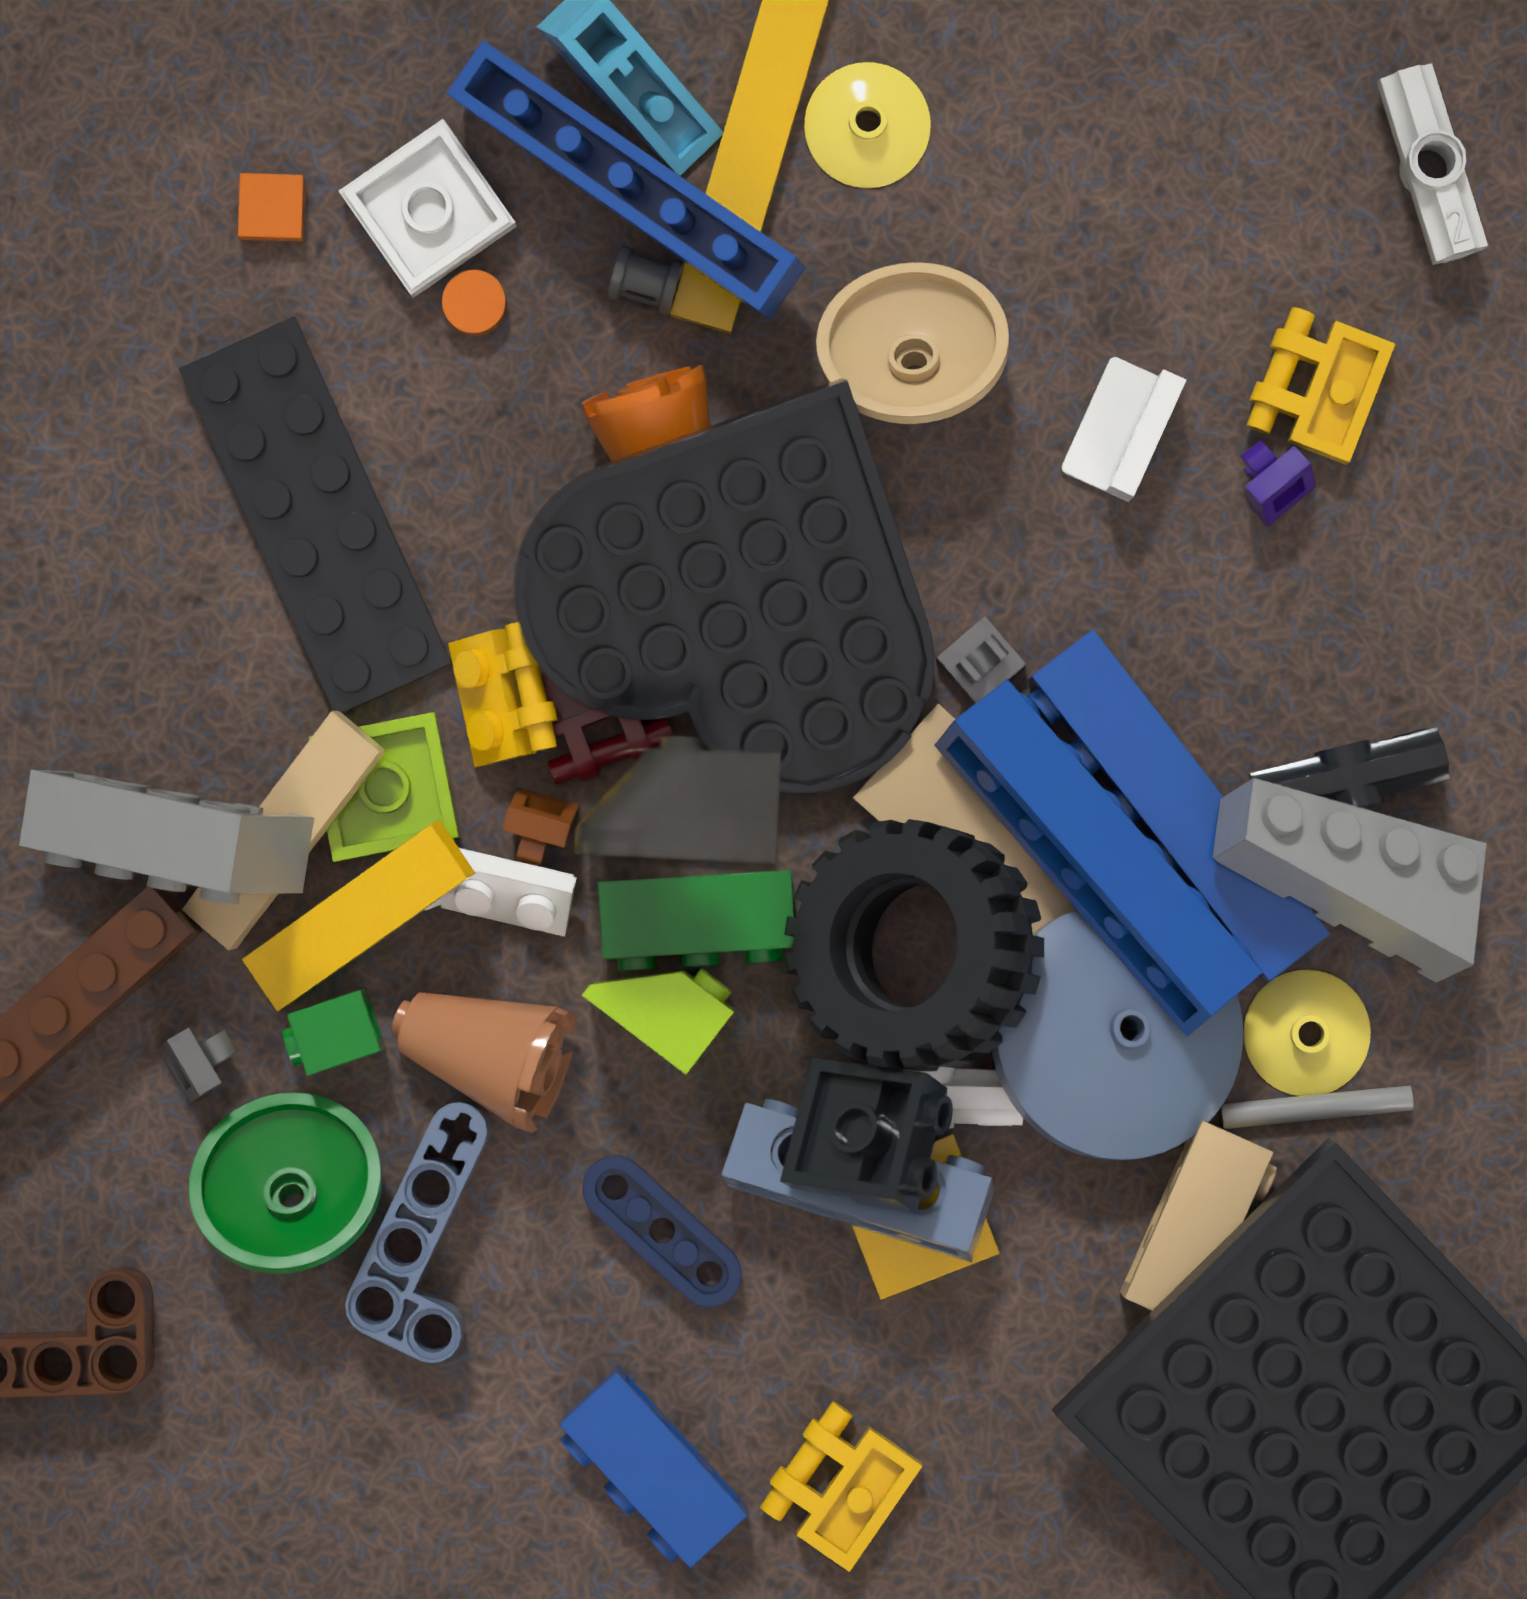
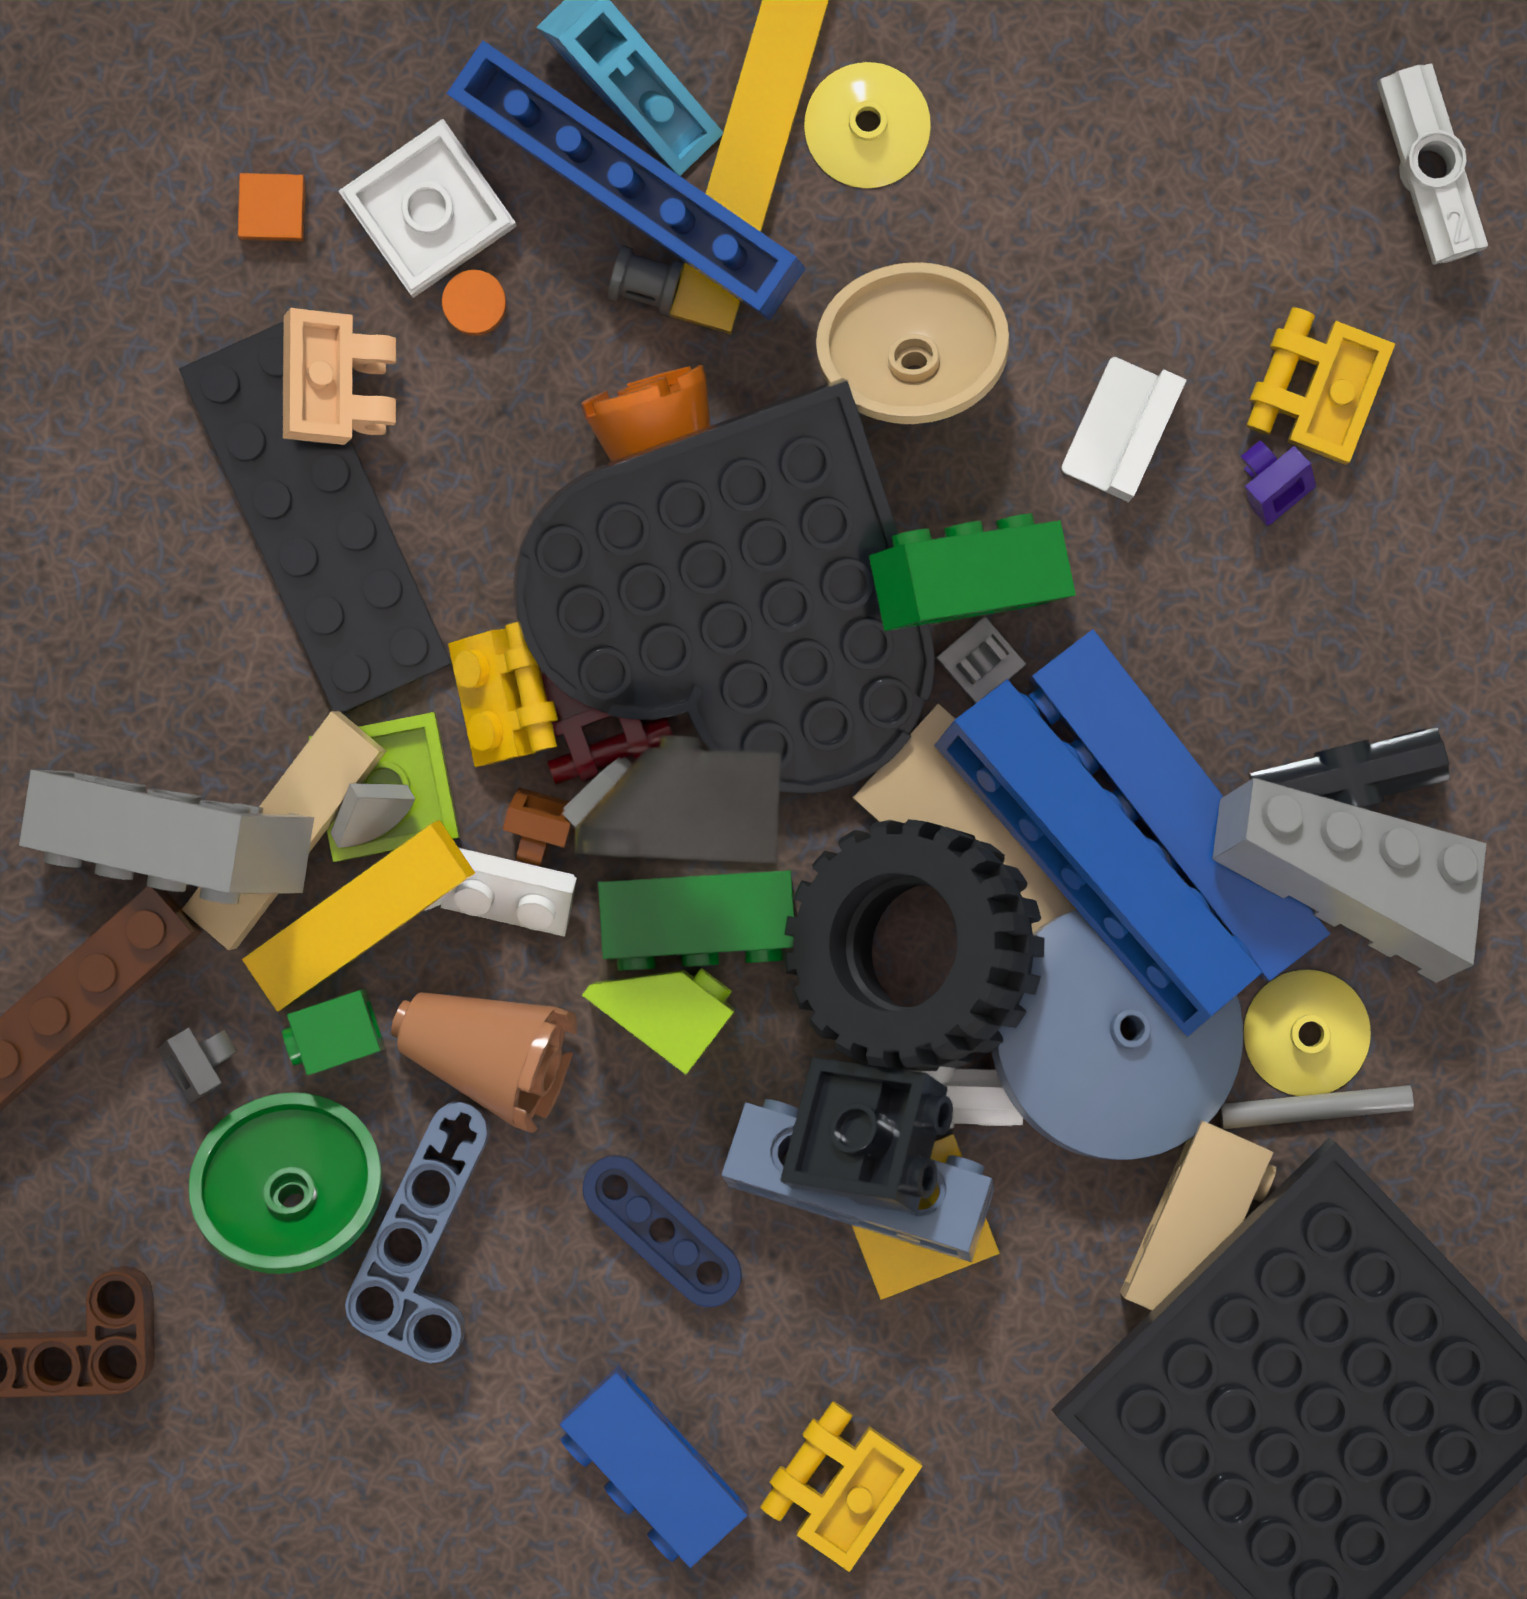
(318, 378): none -> light nougat plate
(370, 812): none -> light grey tile
(595, 790): none -> light grey tile
(971, 571): none -> green brick

